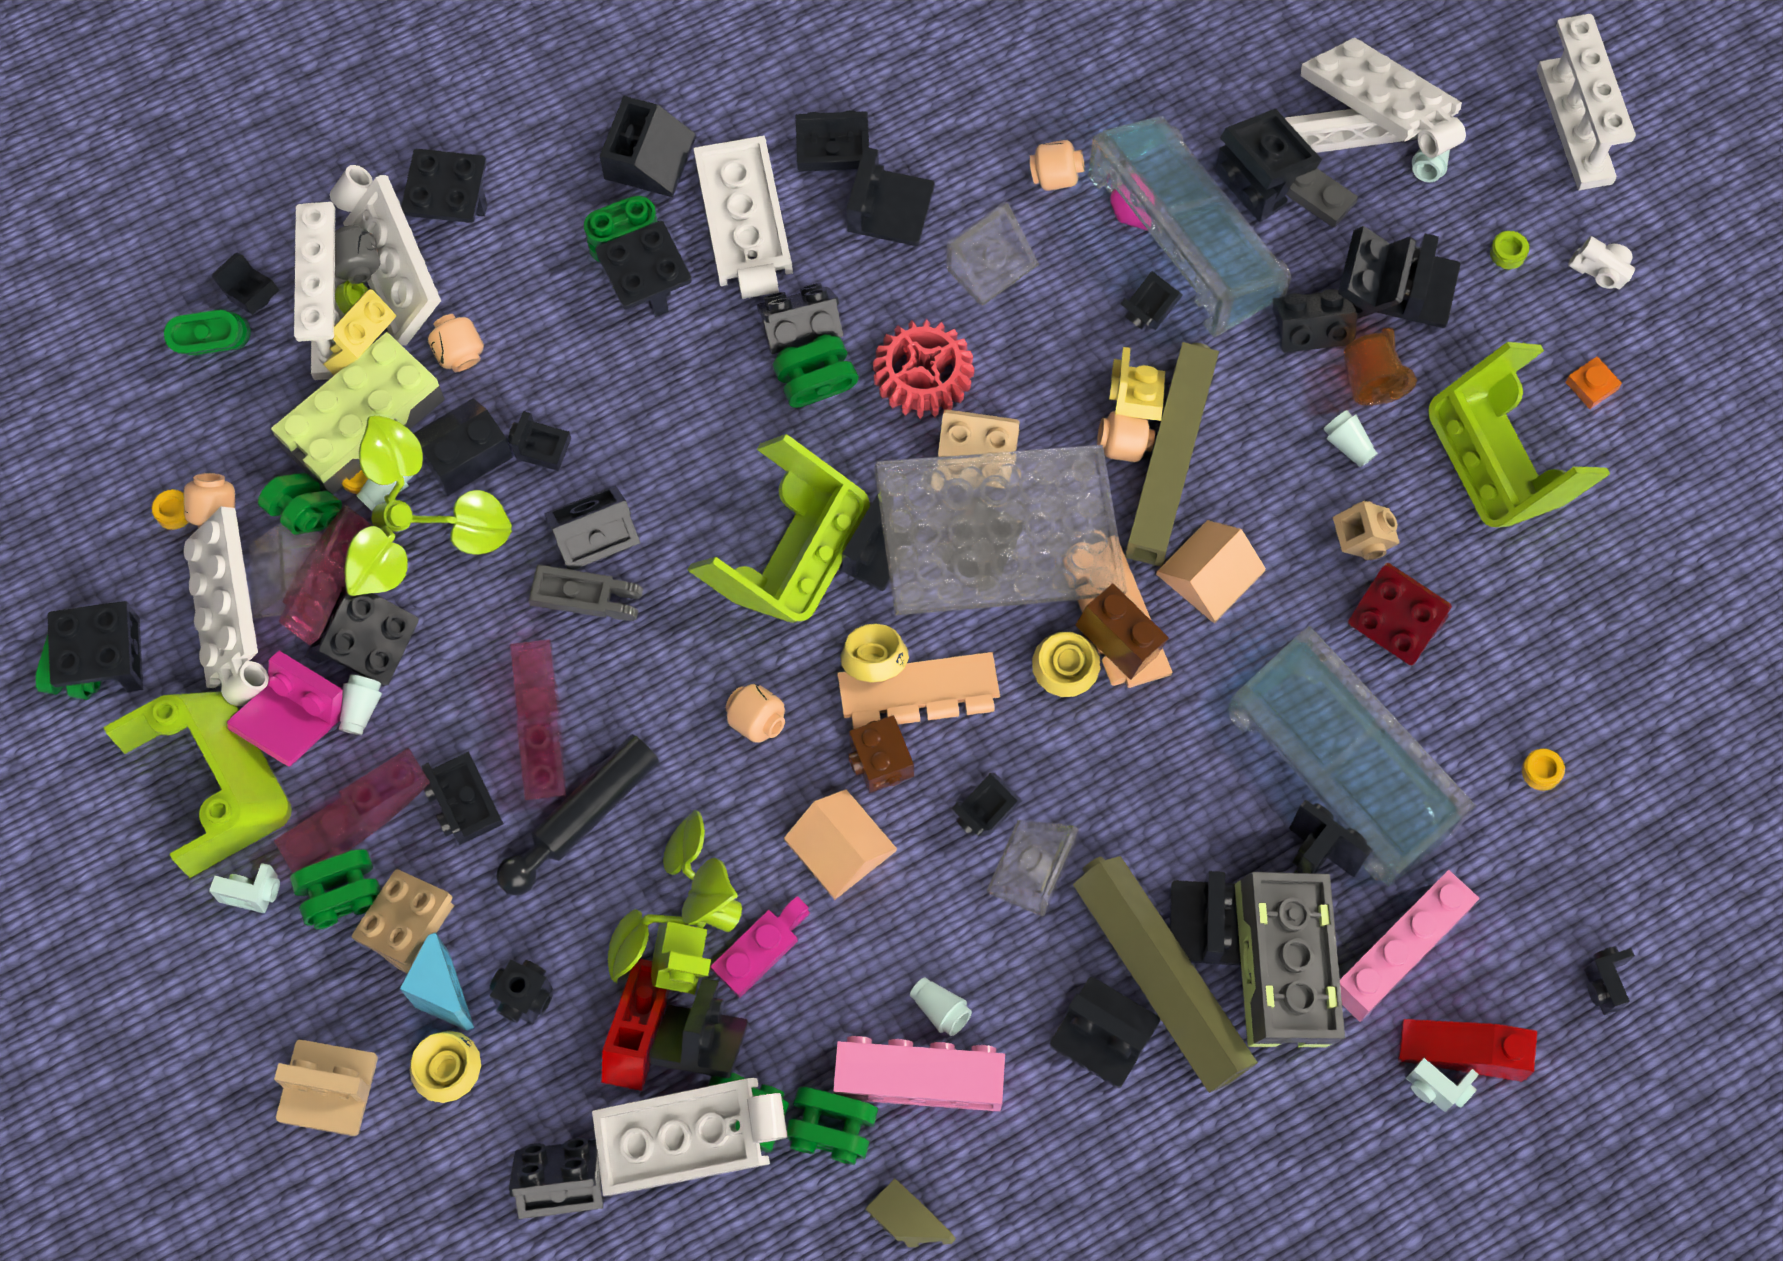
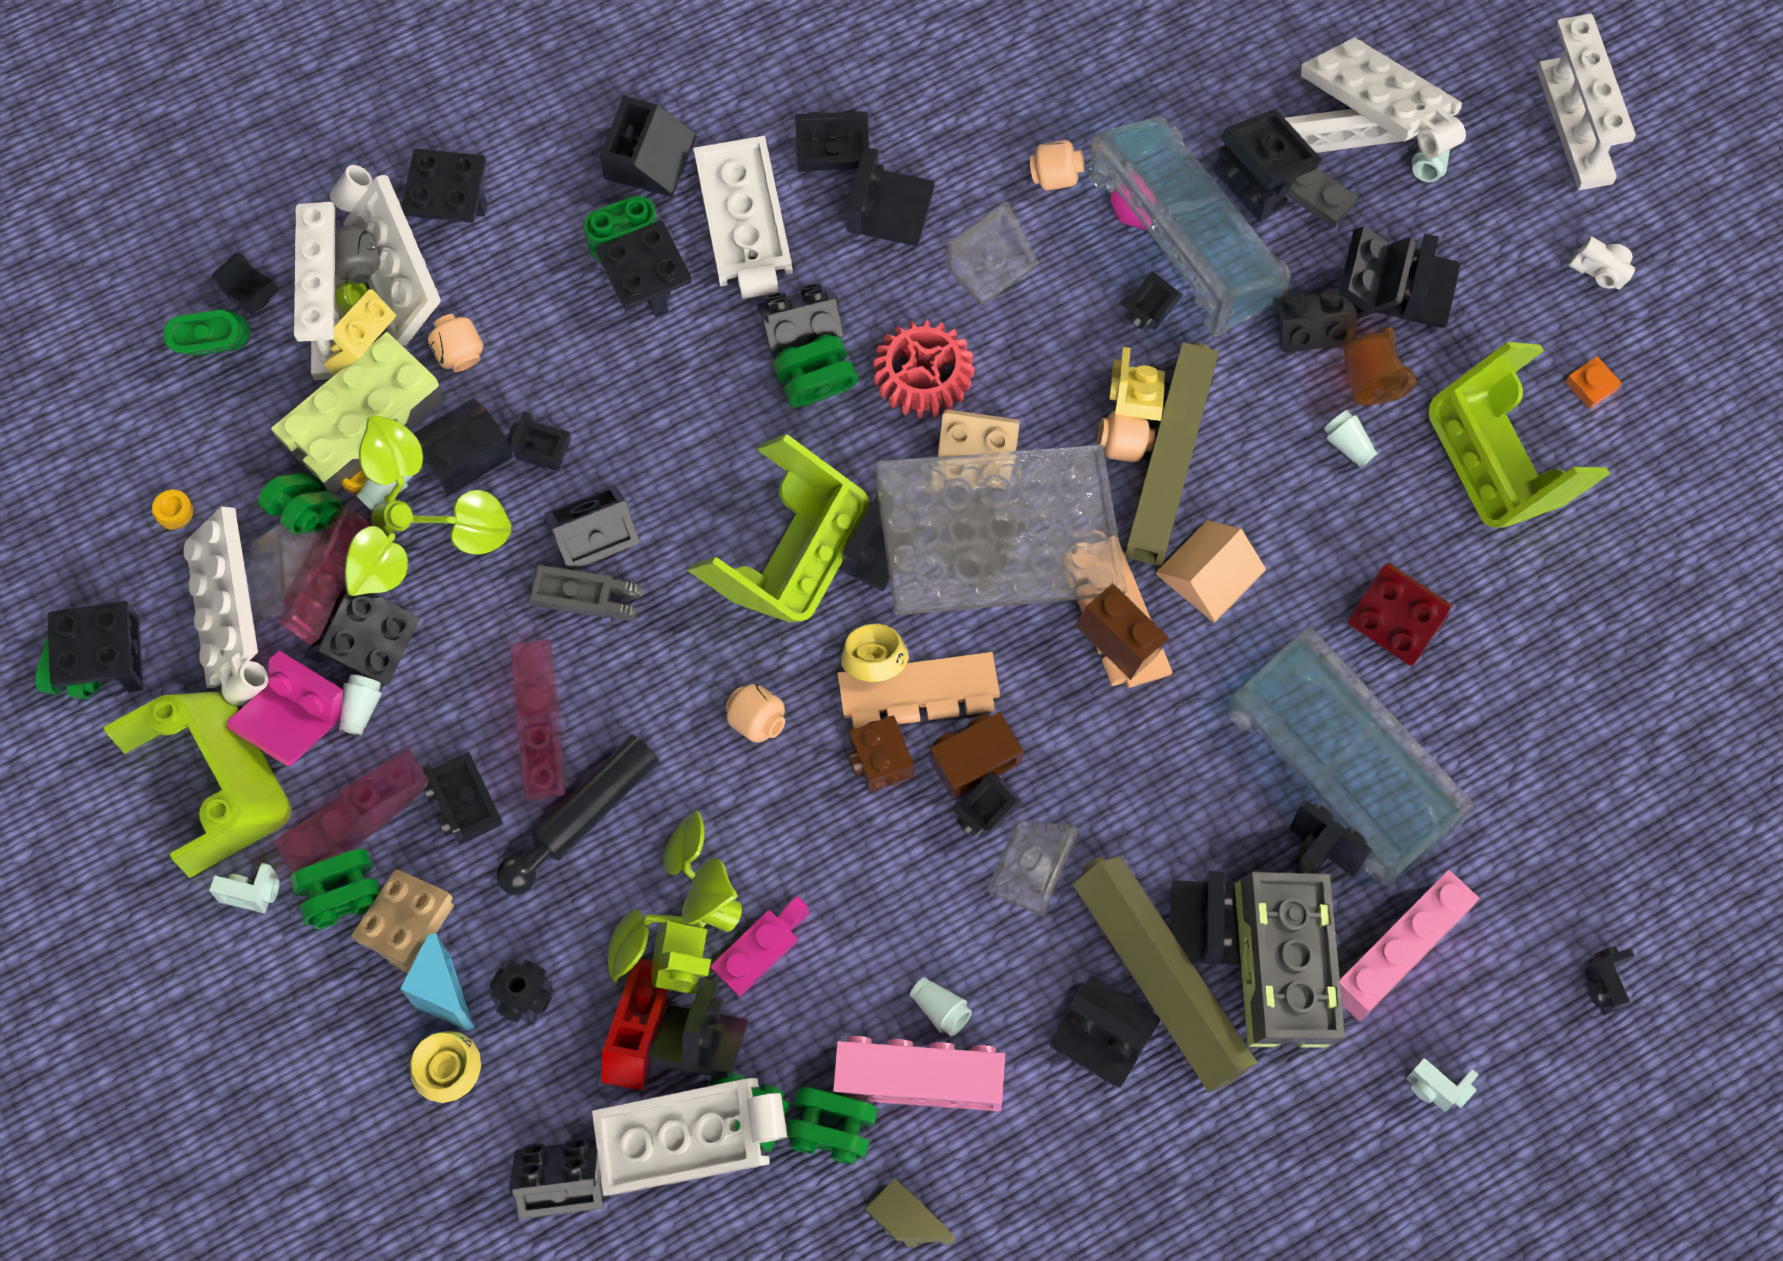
(206, 496): light nougat head -> none
(325, 1087): tan bracket -> none
(838, 842): light nougat slope -> none
(975, 752): none -> reddish brown brick
(1066, 664): light yellow hat -> none
(1366, 530): tan brick -> none
(1465, 1046): red slope -> none
(1509, 249): lime tile -> none
(1543, 769): yellow tile -> none

